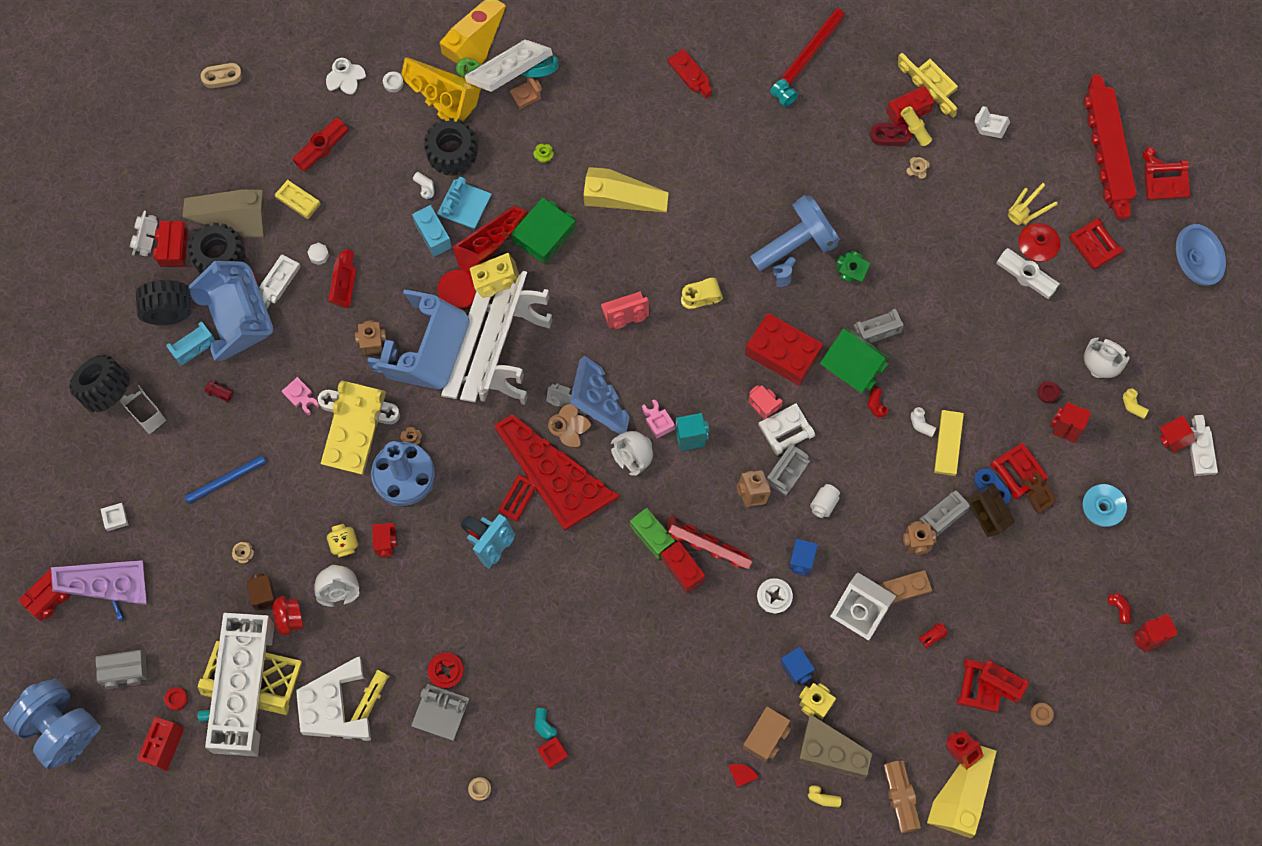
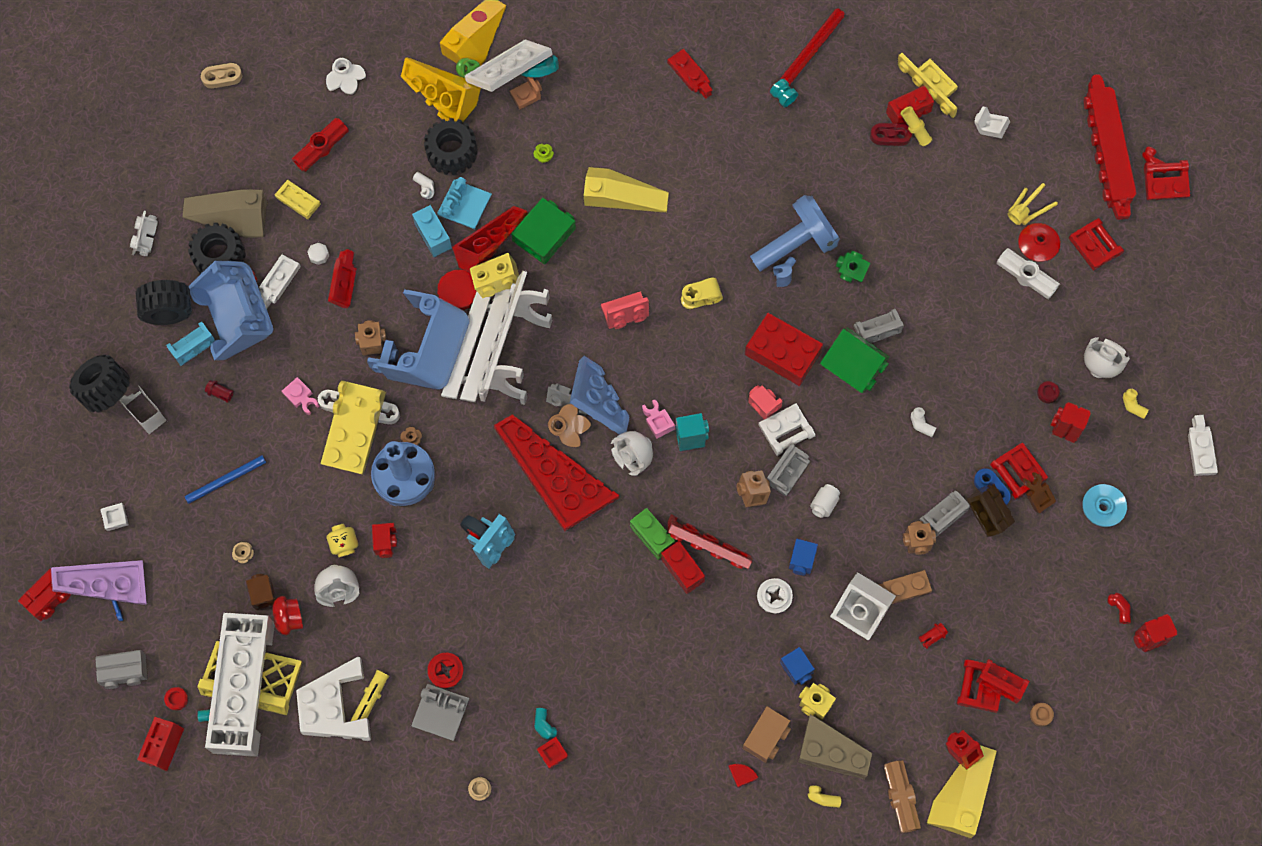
(41, 711): medium blue piece -> none
(171, 244): red brick -> none
(393, 81): white tile -> none
(508, 514): red tile -> none
(875, 405): red arm -> none
(918, 162): tan plate -> none
(948, 443): light yellow tile -> none
(1177, 434): red brick -> none
(1200, 255): medium blue dish -> none

